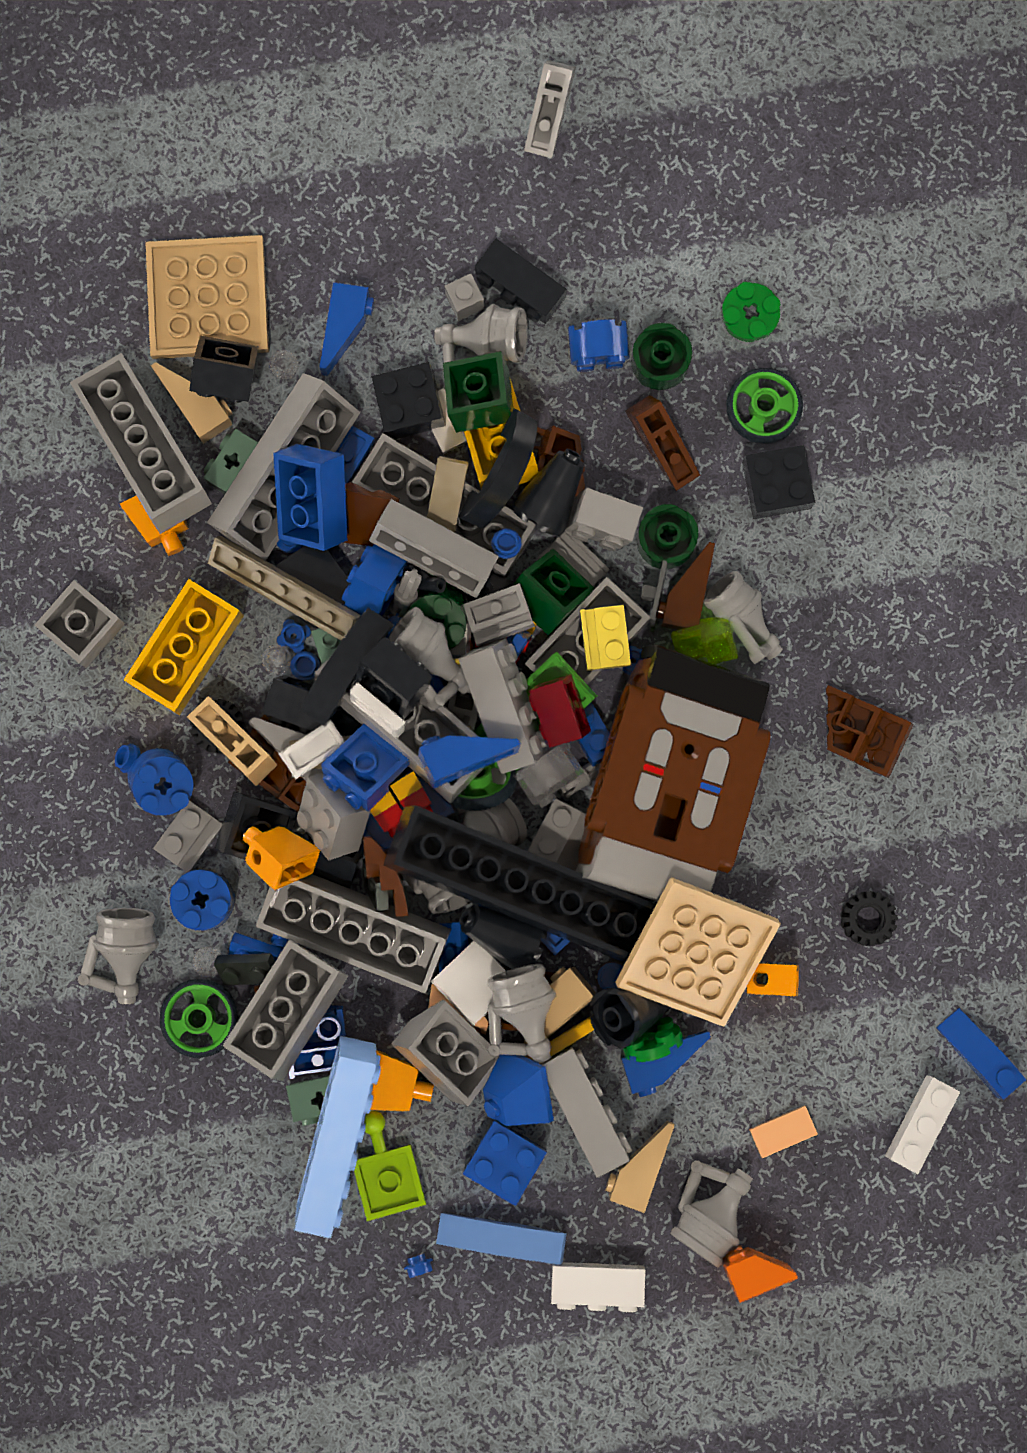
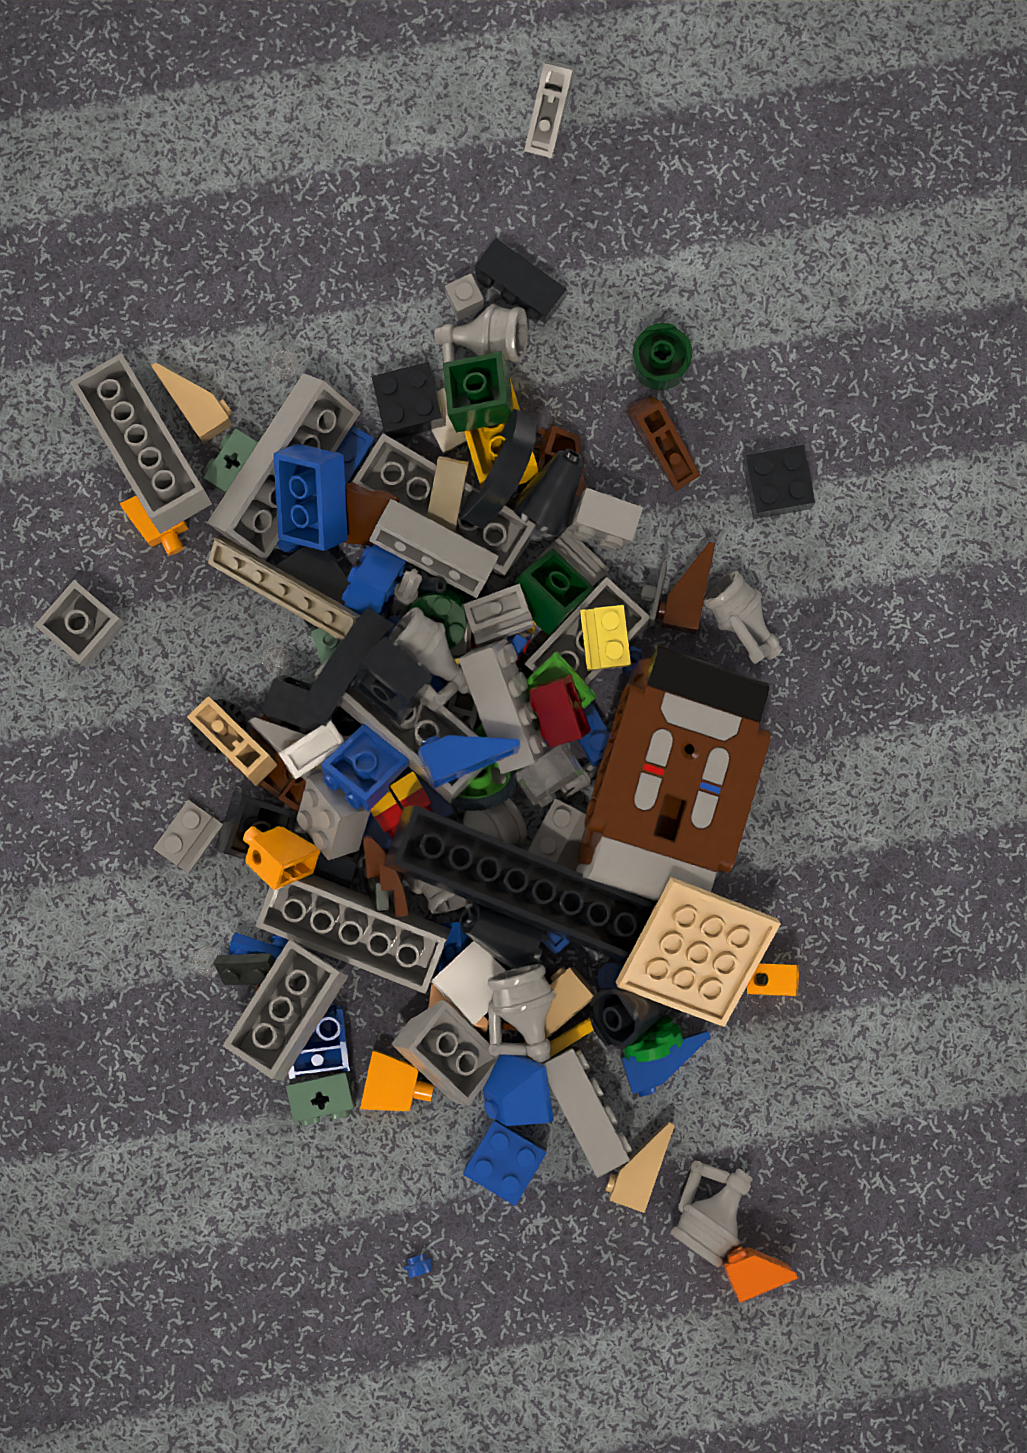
(125, 941): light grey piece -> none
(126, 756): blue plate -> none
(173, 792): blue brick -> none
(174, 1029): bright green wheel -> none
(184, 647): yellow brick -> none
(186, 893): blue brick -> none
(206, 291): tan plate -> none
(223, 369): black brick -> none
(290, 628): blue plate -> none
(304, 665): blue plate -> none
(337, 1137): light blue brick -> none
(345, 320): blue slope -> none
(377, 710): white tile -> none
(388, 1178): lime plate -> none
(501, 1238): medium blue slope -> none
(506, 543): blue plate -> none
(598, 344): blue brick -> none
(598, 1286): white brick -> none
(675, 522): dark green brick -> none
(709, 639): clear neon green brick -> none
(749, 295): green plate -> none
(749, 385): bright green wheel -> none
(783, 1131): light nougat tile -> none
(862, 729): reddish brown slope -> none
(883, 907): black tyre -> none
(922, 1124): white brick -> none
(981, 1054): blue slope -> none

